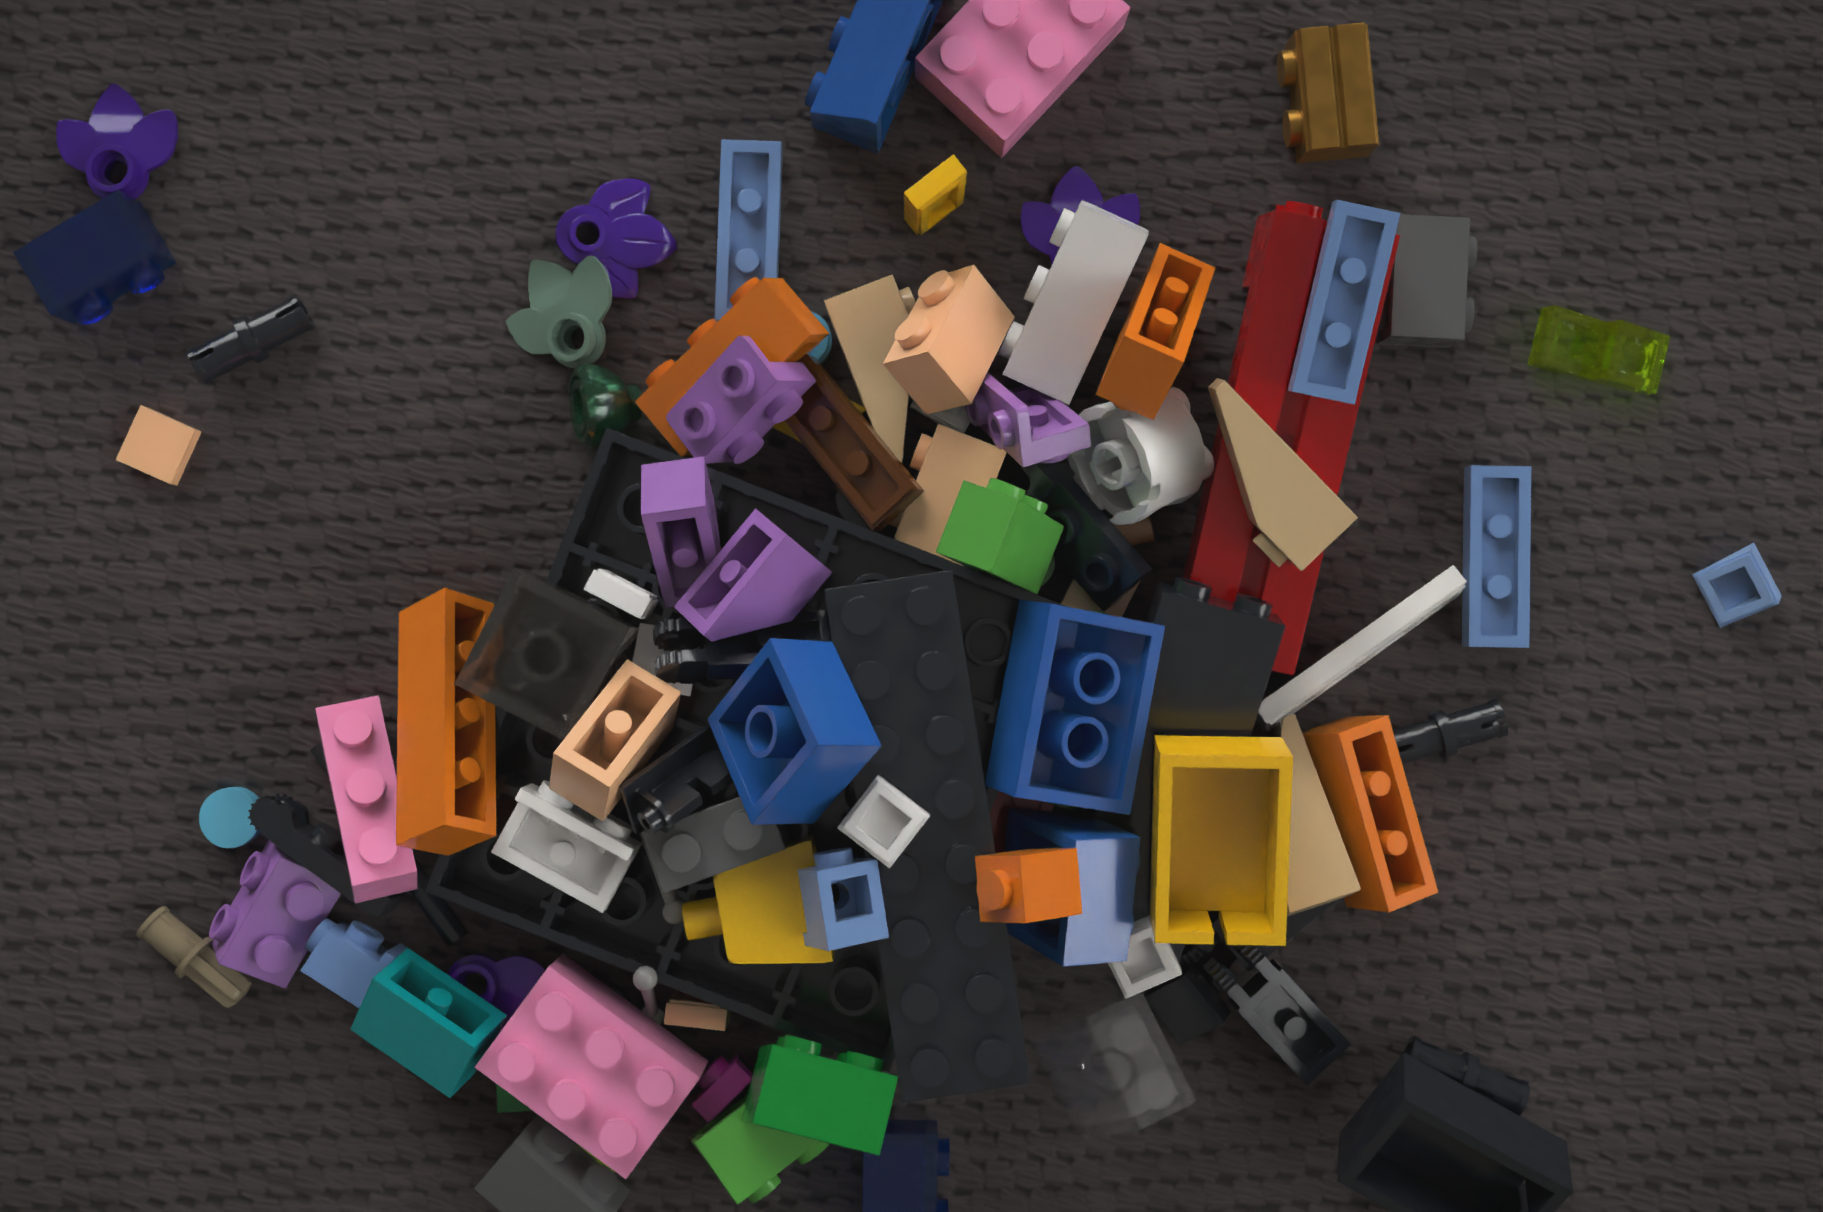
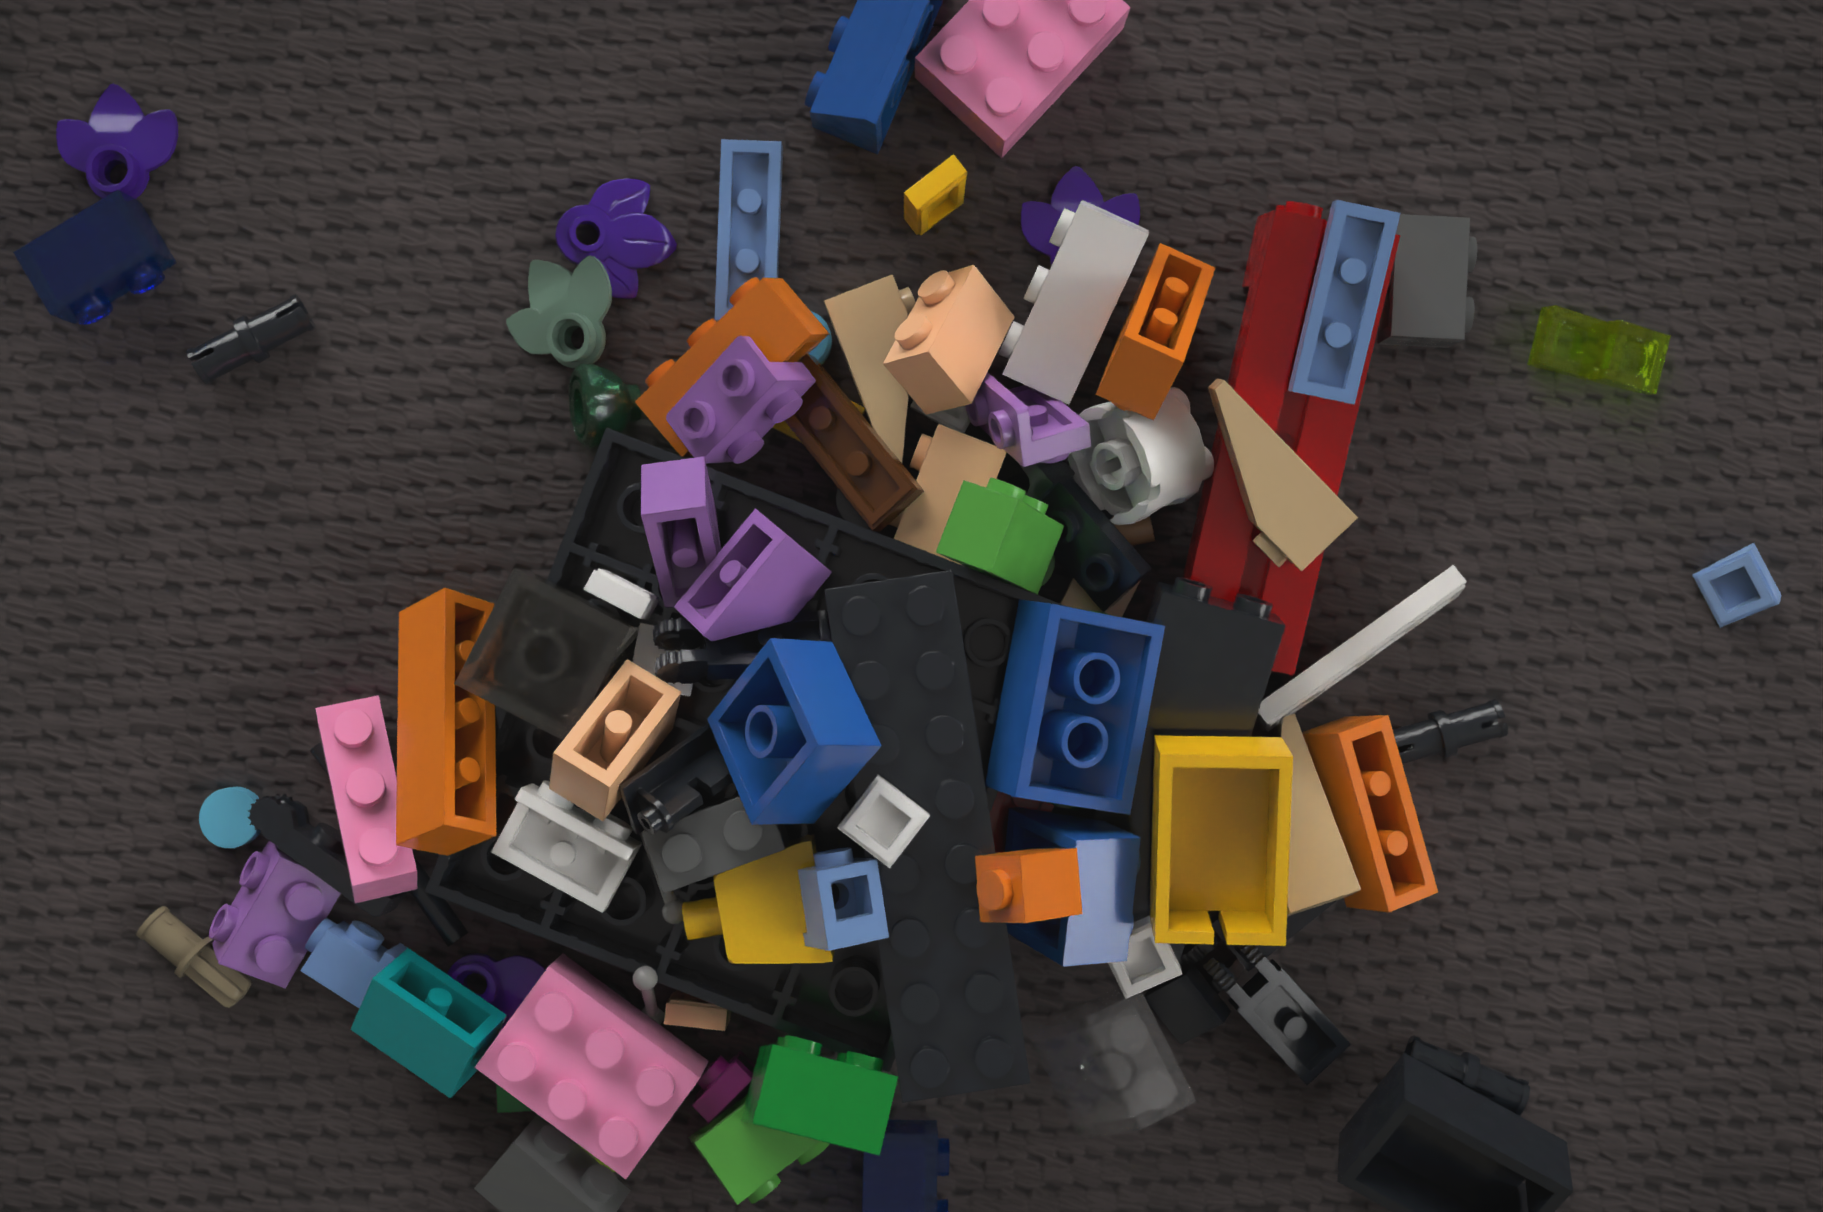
(158, 445): light nougat tile -> none
(1329, 93): pearl gold brick -> none
(1496, 556): medium blue plate -> none

